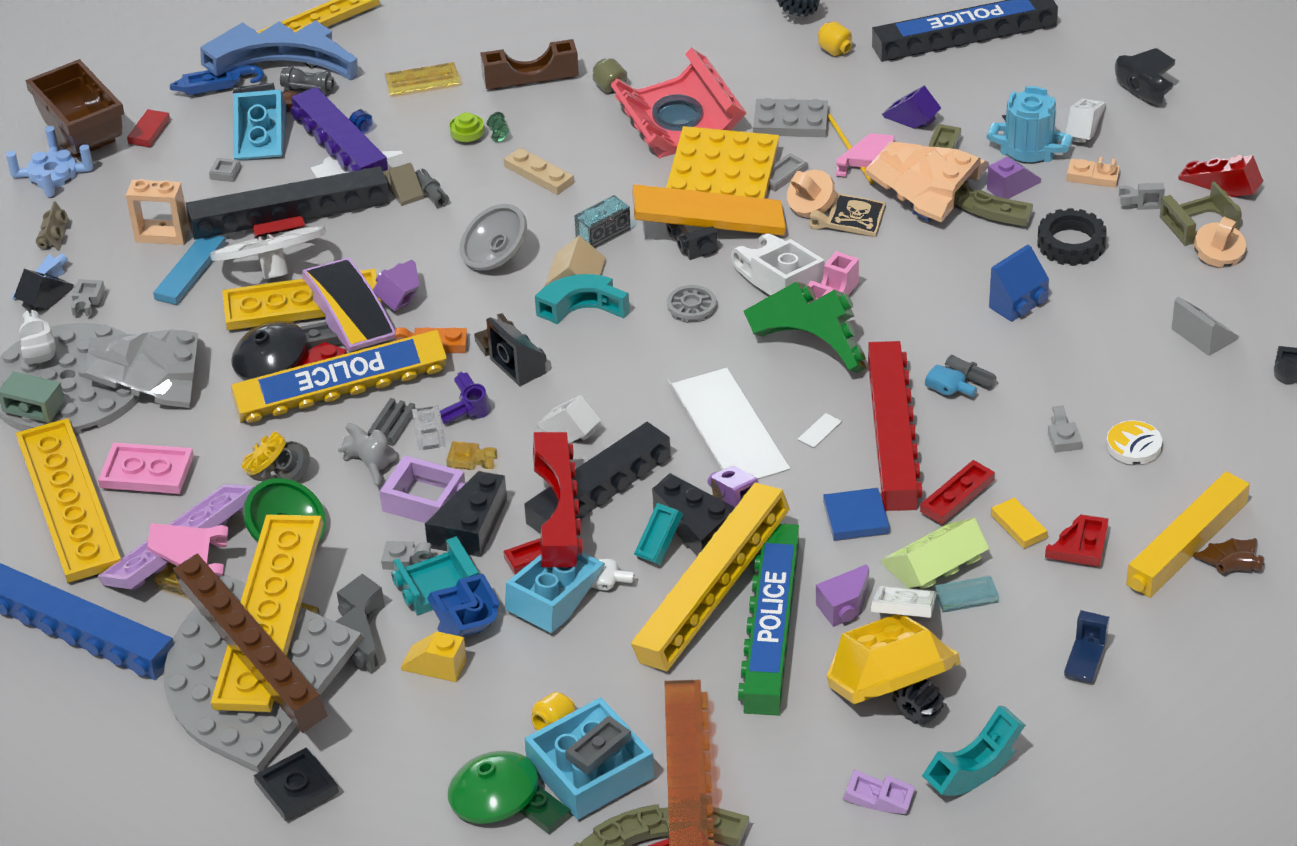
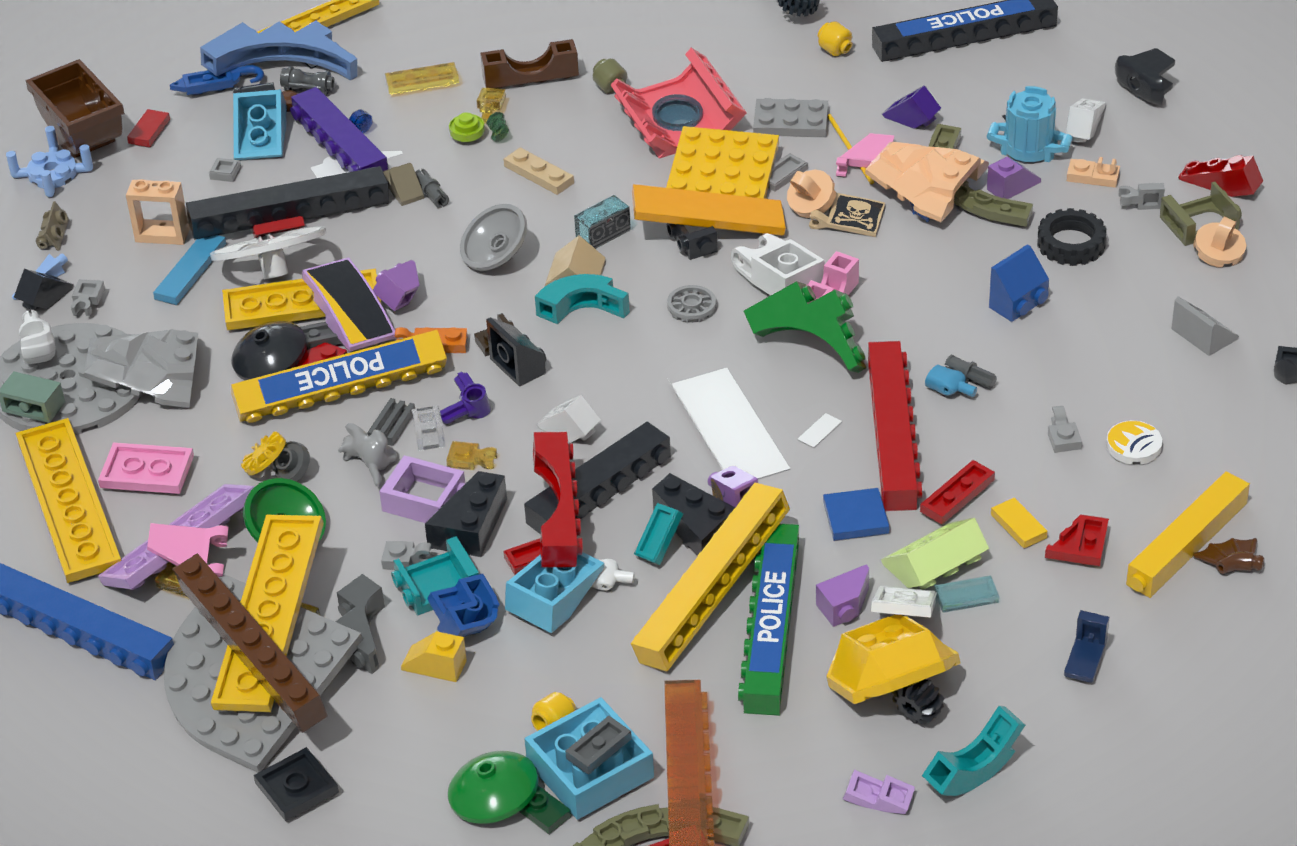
(490, 100): none -> clear yellow plate

